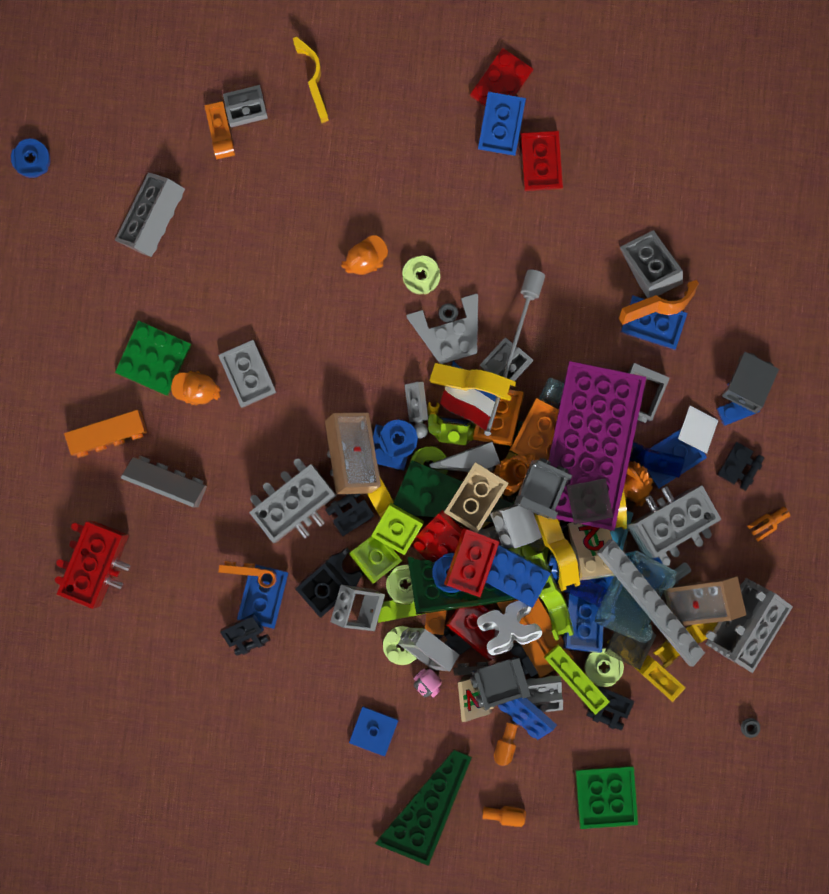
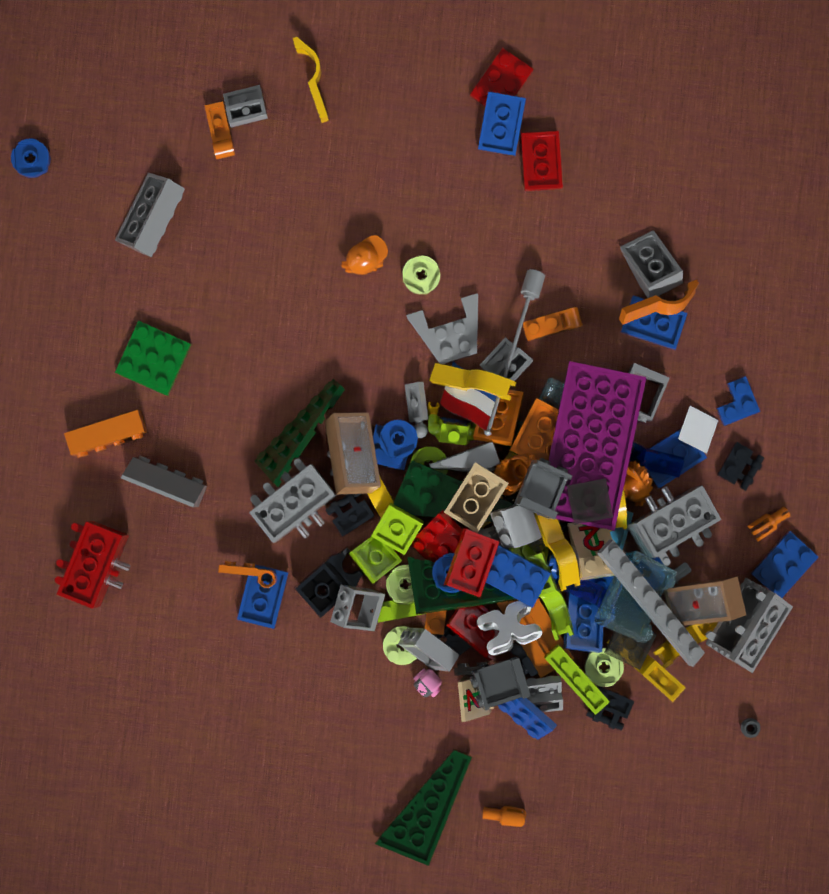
(194, 388): orange hair -> none
(242, 630): black plate -> none
(247, 373): light grey plate -> none
(297, 434): none -> dark green wing
(373, 731): blue plate -> none
(452, 308): dark grey plate -> none
(505, 747): orange arm -> none
(552, 323): none -> orange plate
(606, 797): green plate -> none
(751, 382): dark grey panel -> none
(784, 564): none -> blue plate

